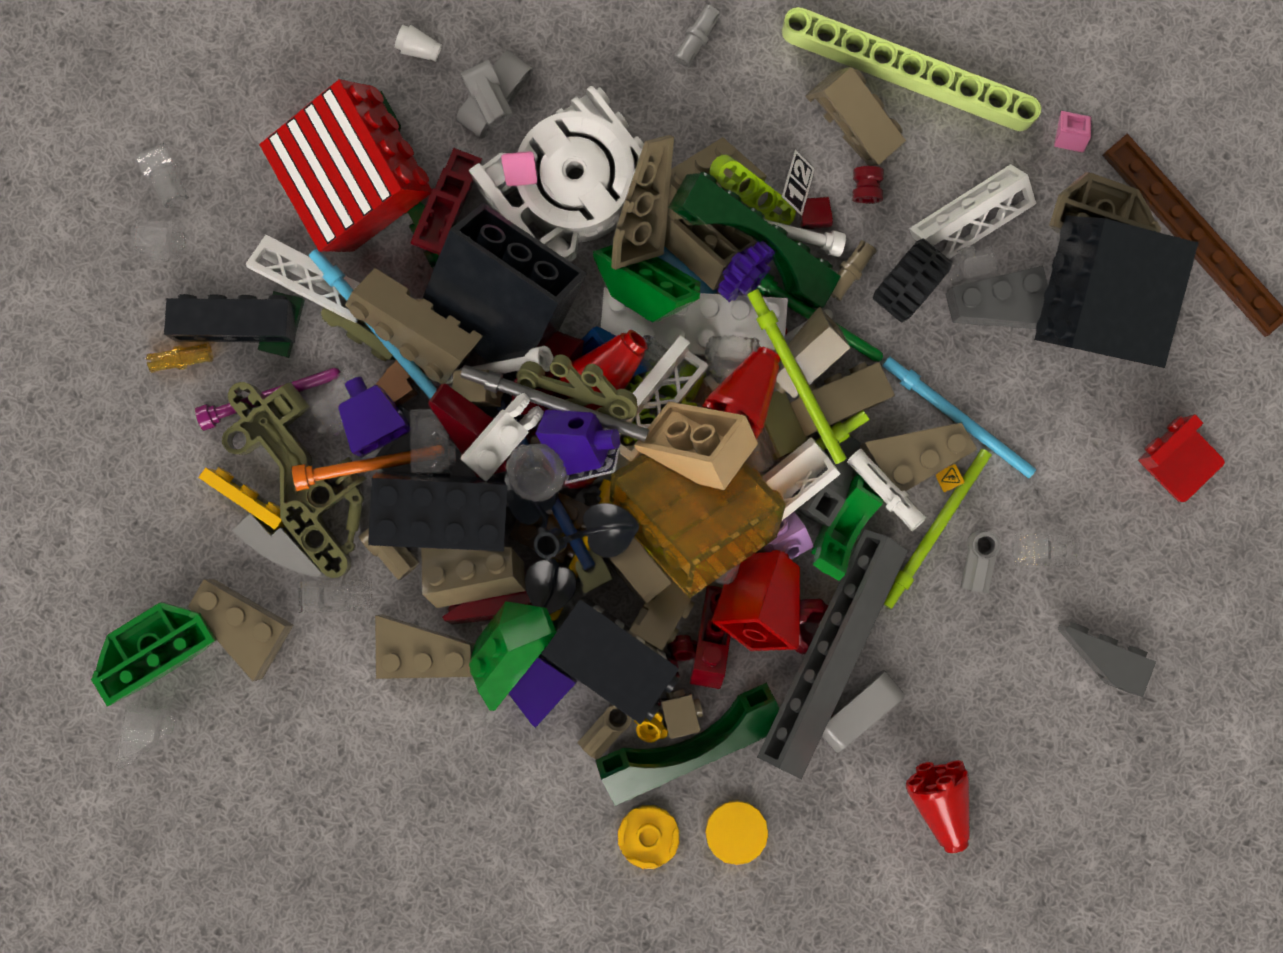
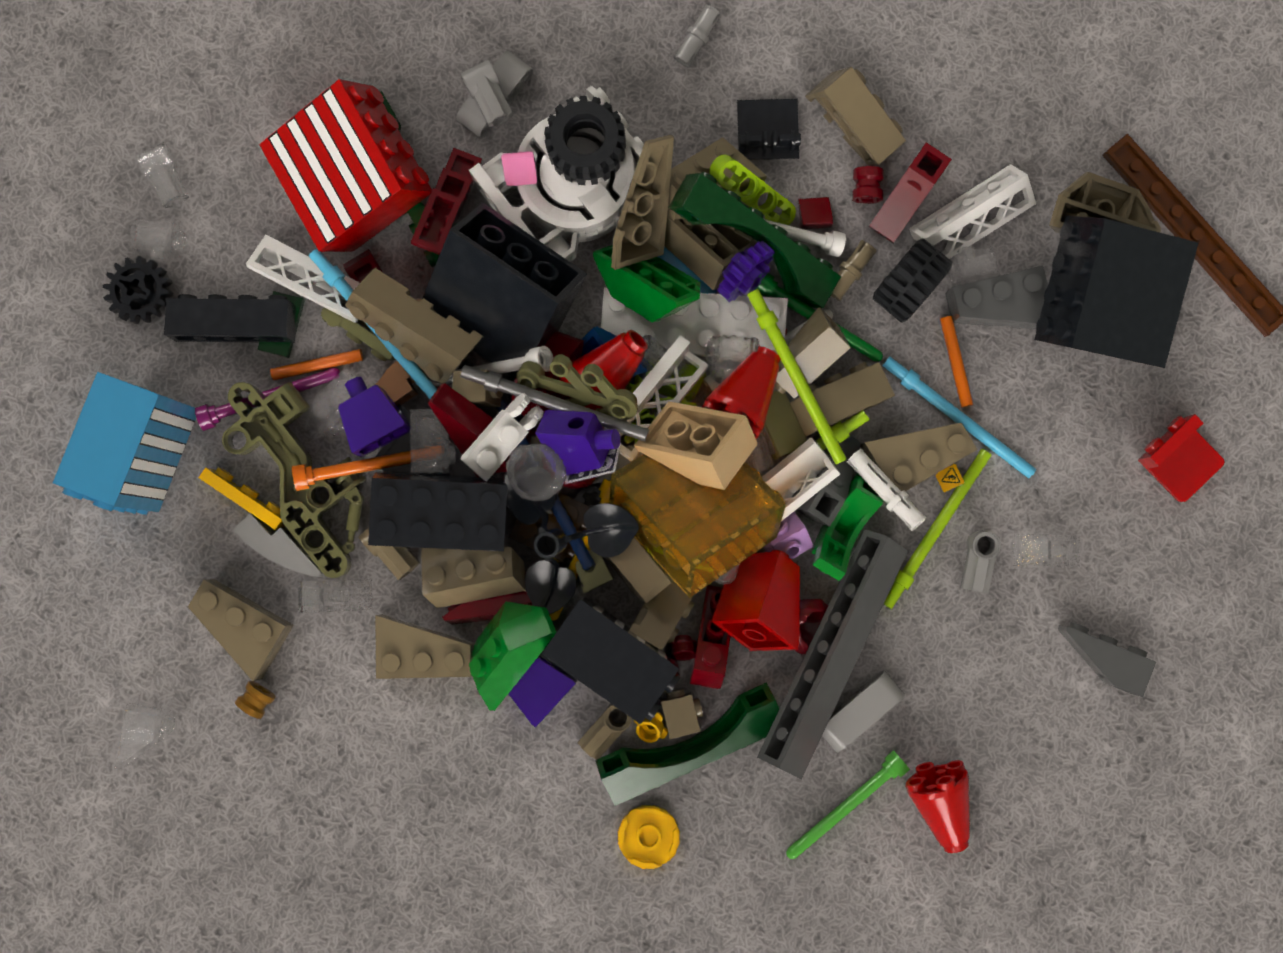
(125, 447): none -> dark azure brick
(130, 302): none -> black gear
(149, 650): green wedge -> none
(179, 357): clear yellow pin -> none
(255, 700): none -> pearl gold wheel
(316, 364): none -> orange bar
(361, 266): none -> dark red slope
(417, 44): white cone -> none
(579, 116): none -> black tyre
(736, 832): yellow tile -> none
(768, 129): none -> black hinge
(798, 182): sticker -> none
(892, 767): none -> bright green piece
(910, 192): none -> dark red slope
(925, 67): yellowish green beam -> none
(956, 361): none -> orange bar
(1073, 131): bright pink slope -> none

